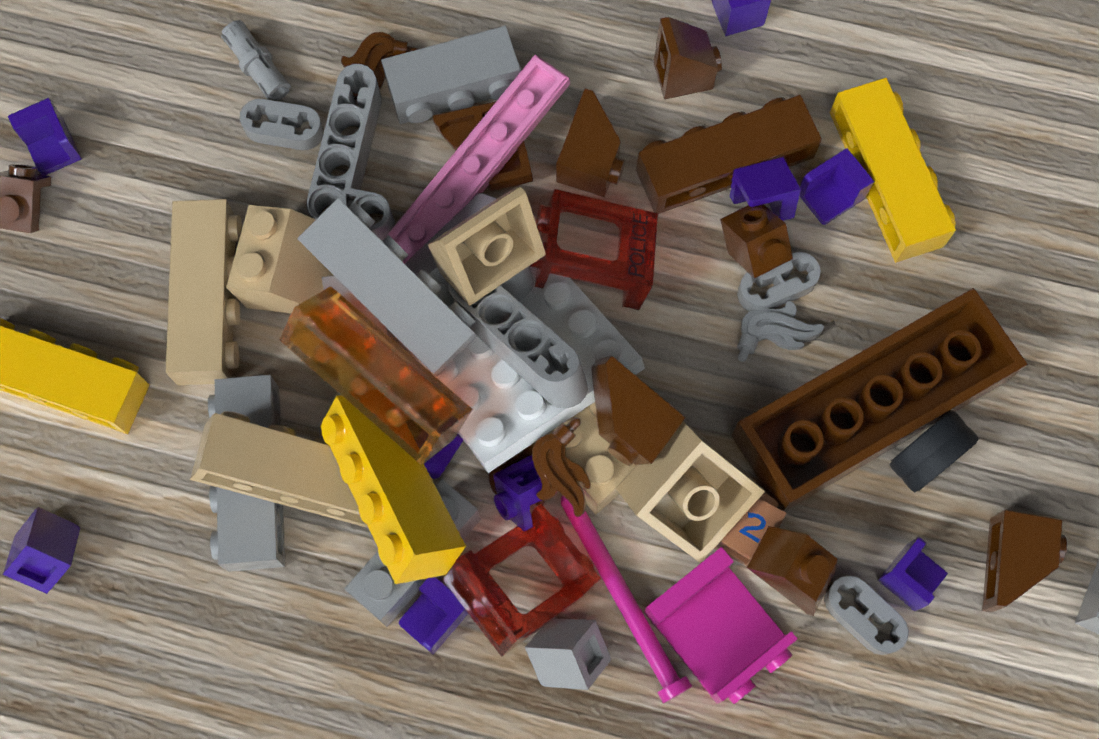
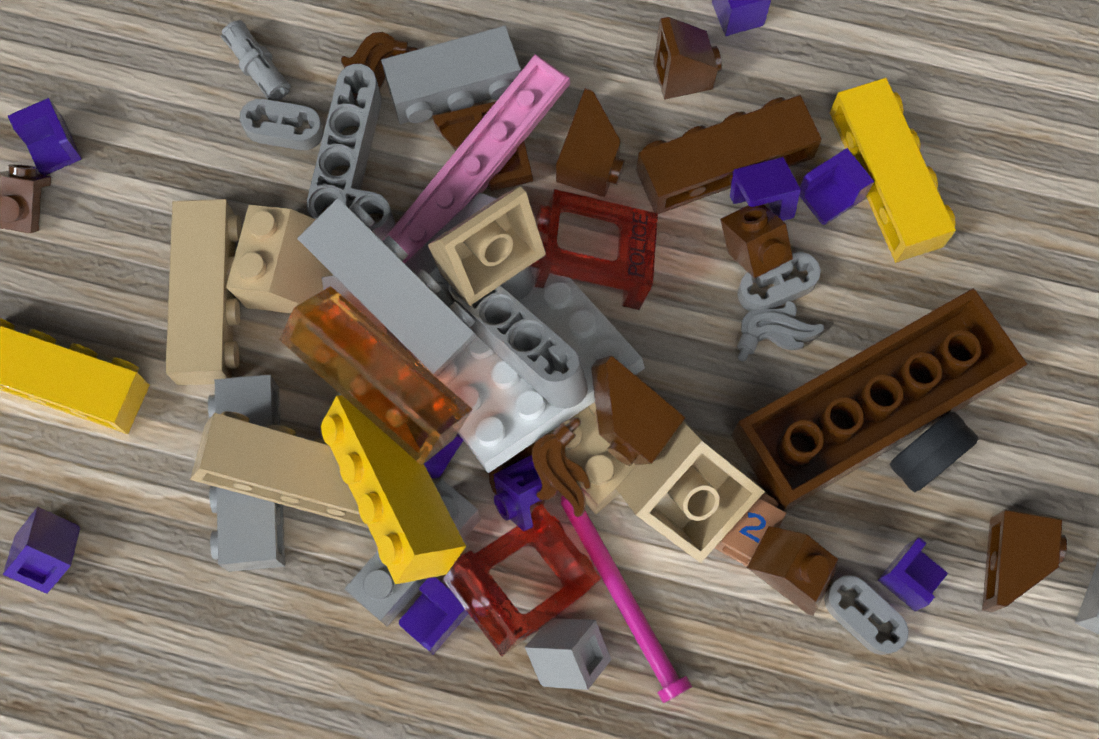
(719, 629): dark pink panel -> none

